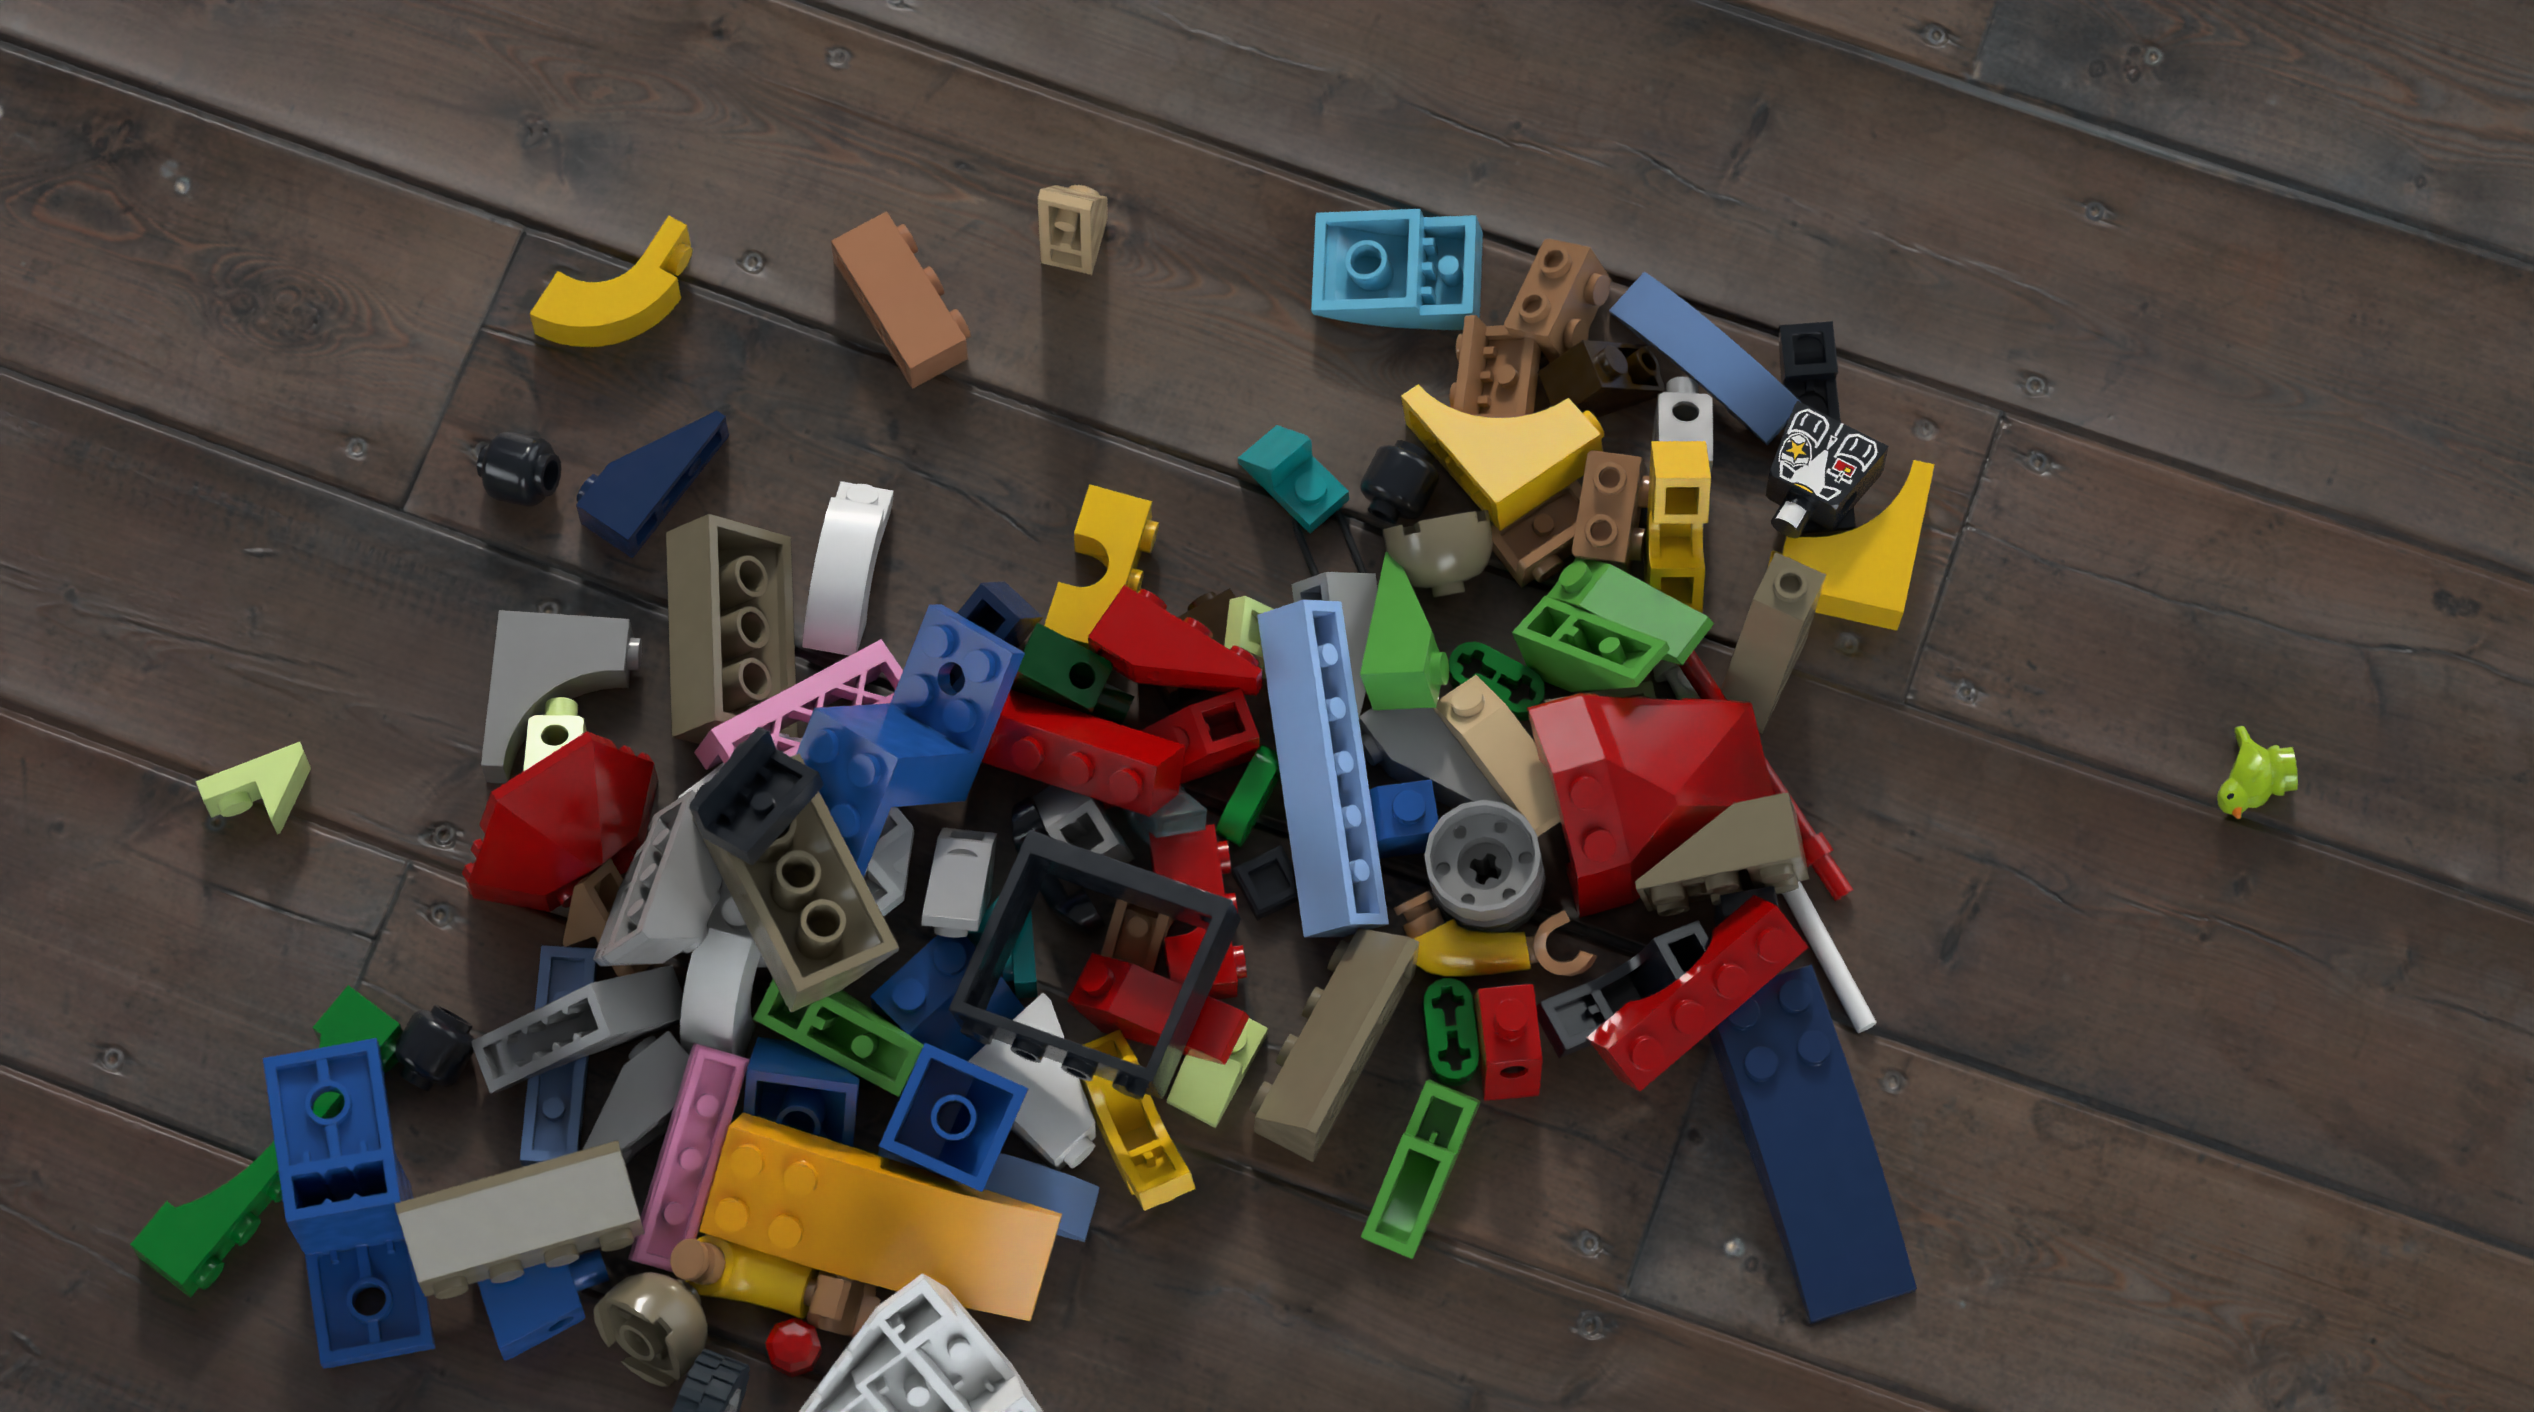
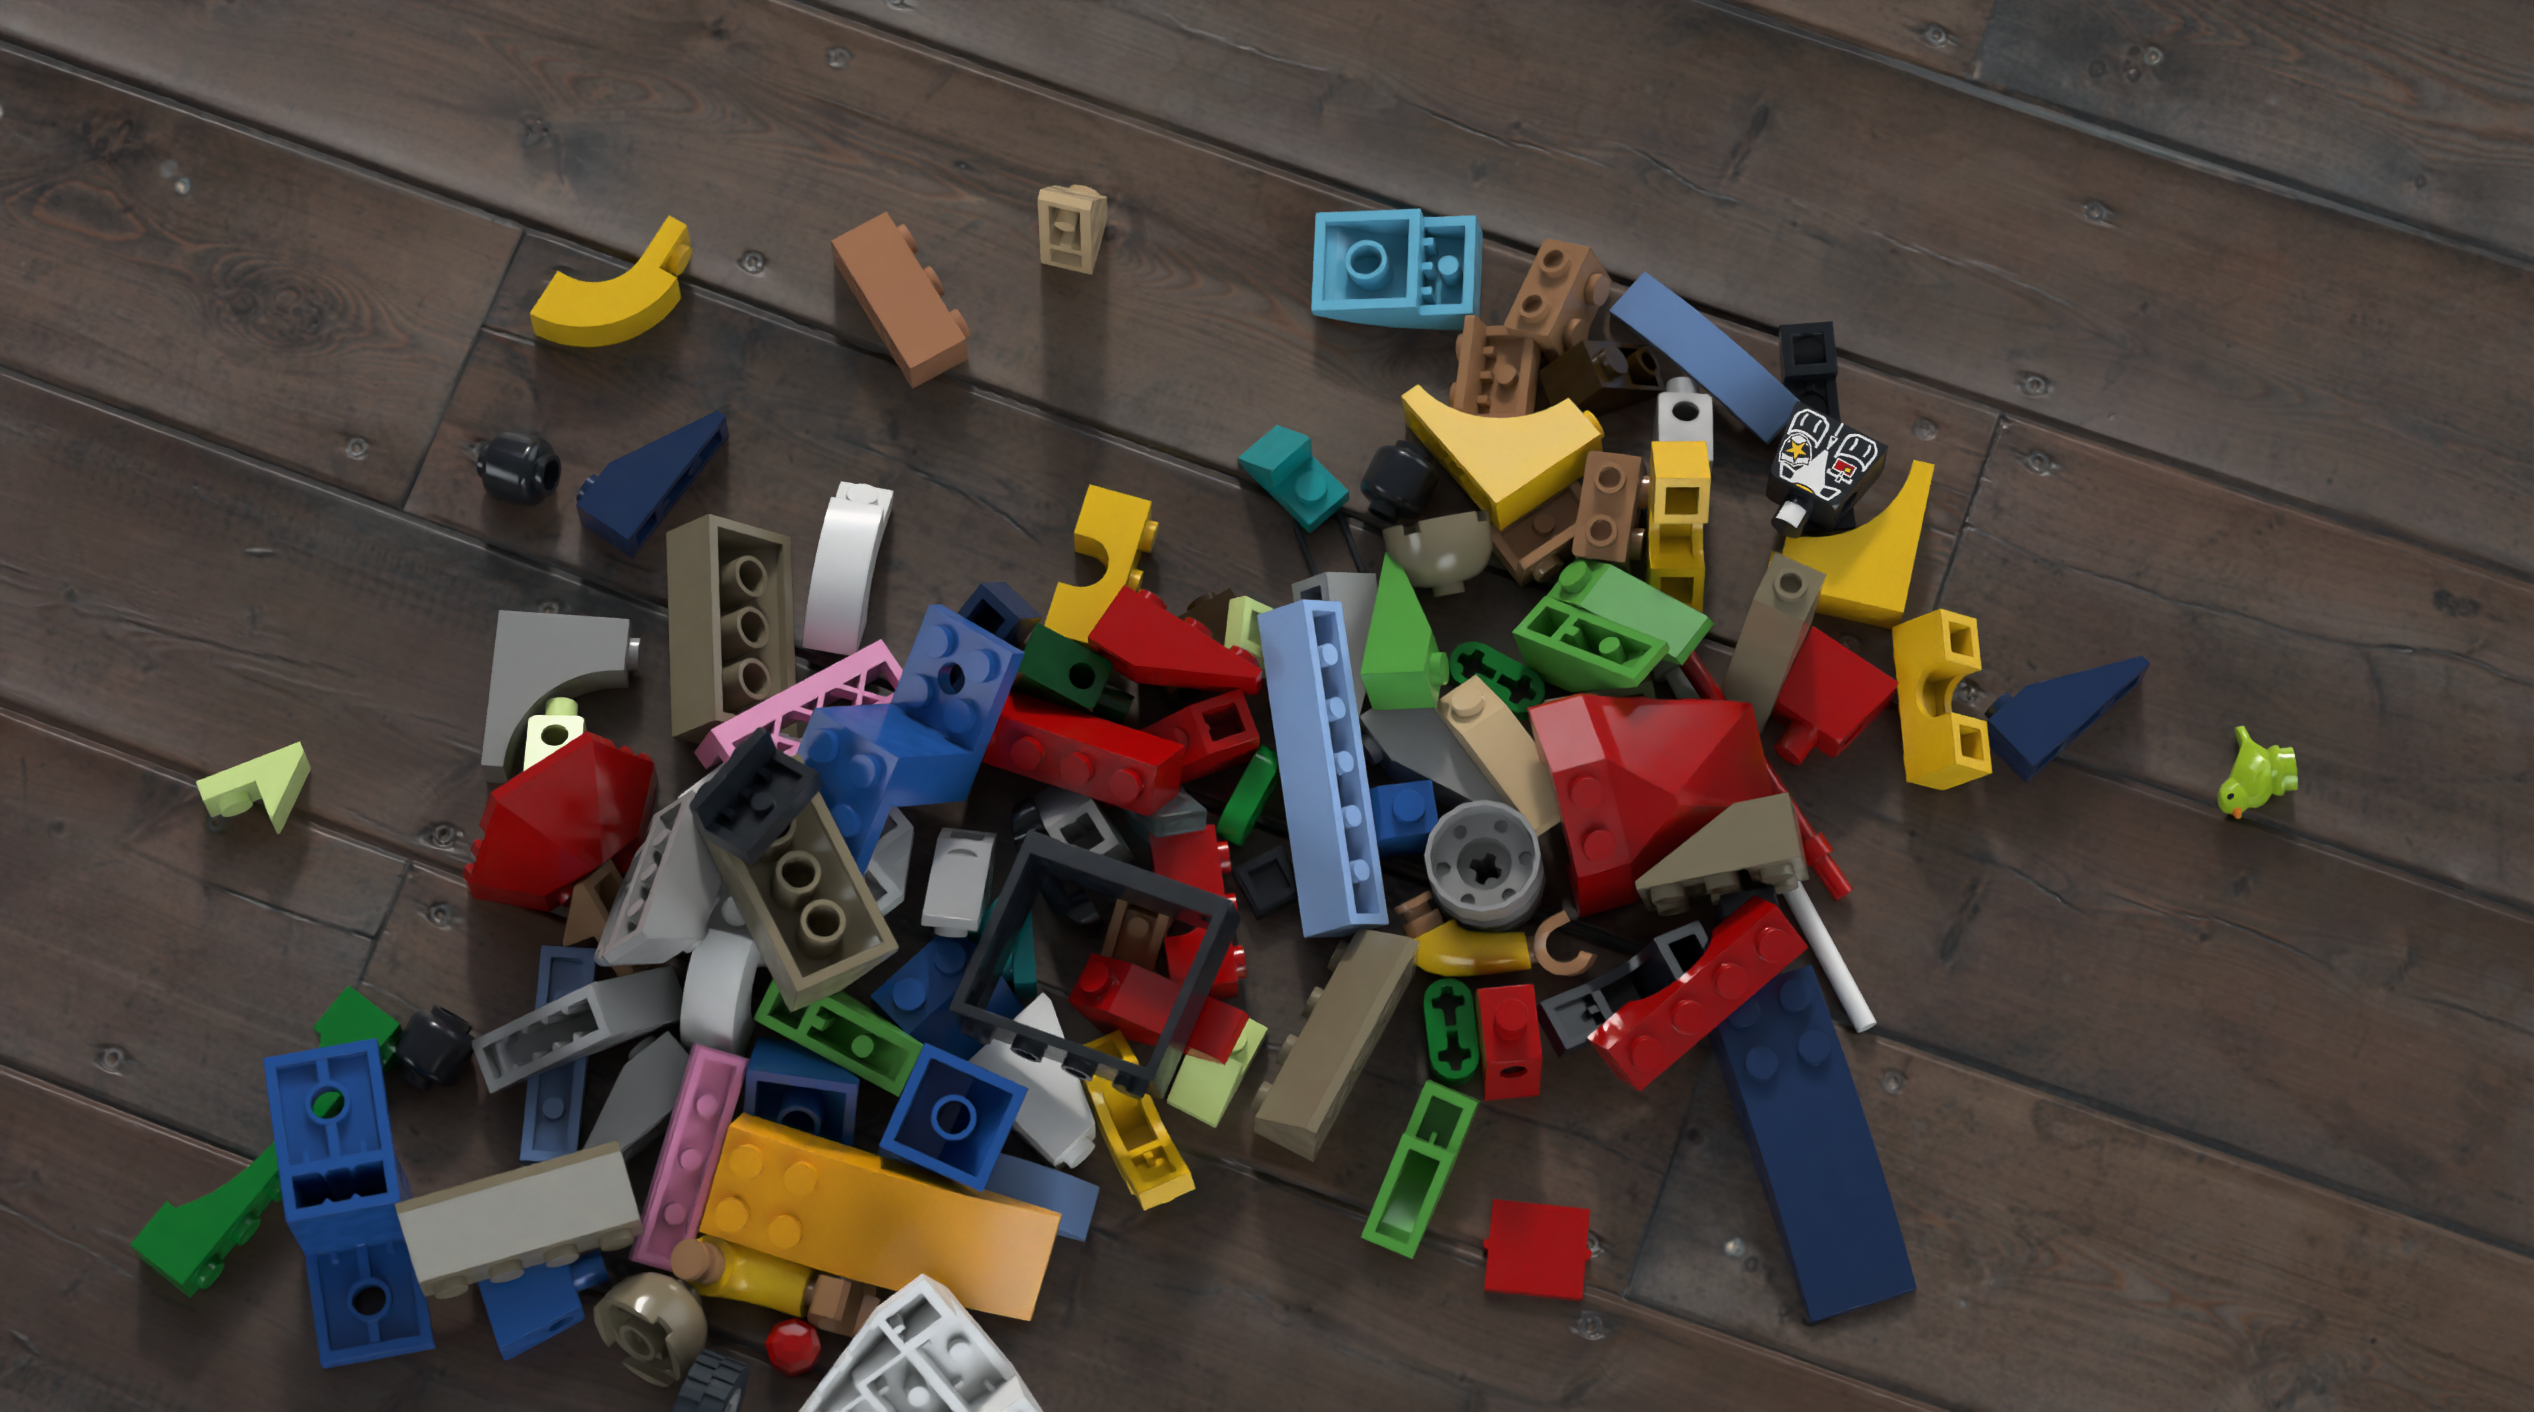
(1537, 1250): none -> red piece
(1828, 699): none -> red torso
(1930, 661): none -> yellow arch
(2055, 712): none -> dark blue slope

